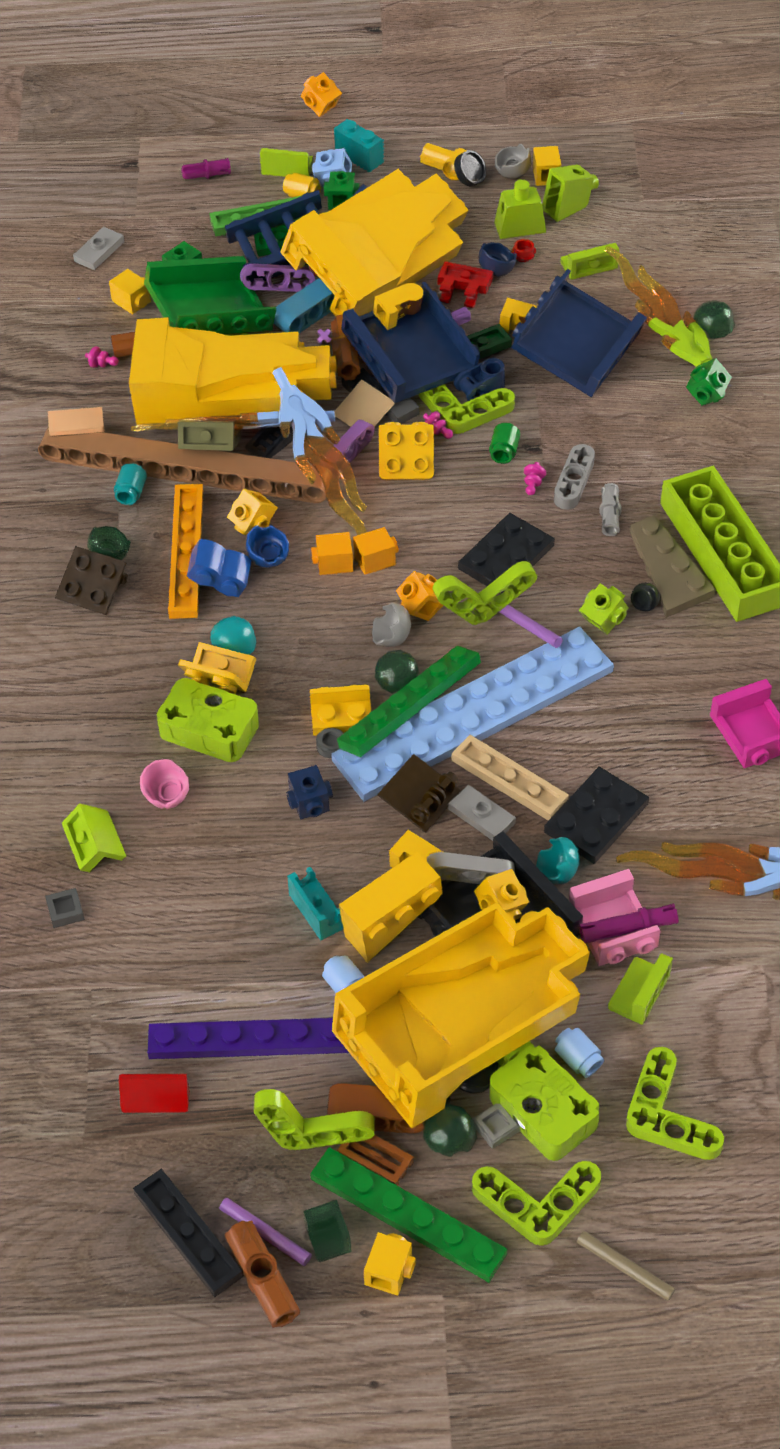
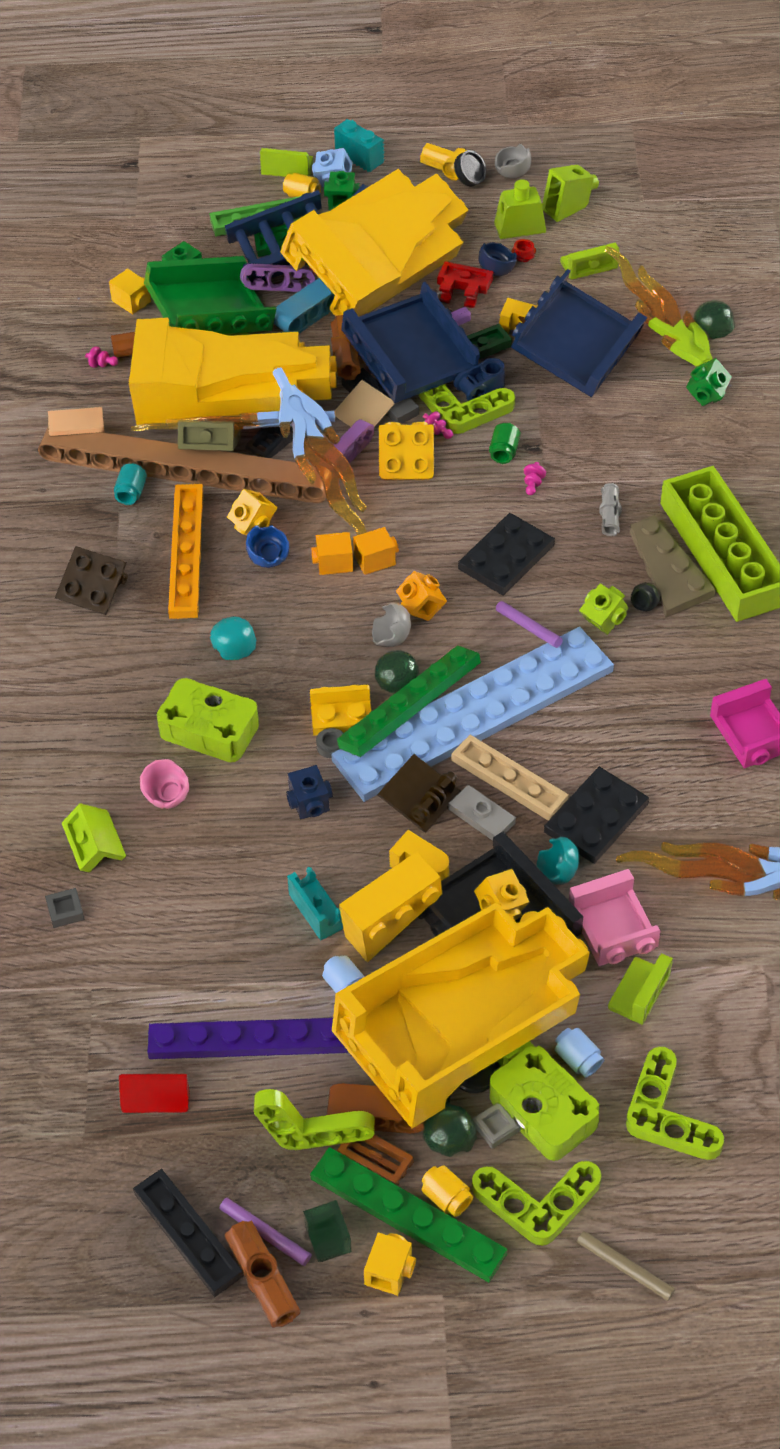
(98, 248): light grey plate -> none
(109, 542): clear green hair -> none
(206, 169): magenta axle -> none
(218, 567): blue brick -> none
(221, 667): yellow bracket -> none
(320, 94): light orange brick -> none
(323, 336): medium lavender axle -> none
(397, 303): yellow leg -> none
(446, 1190): none -> yellow brick
(467, 867): light grey beam -> none
(487, 604): lime beam -> none
(543, 160): yellow brick -> none
(576, 486): light grey beam -> none
(628, 923): magenta pin -> none

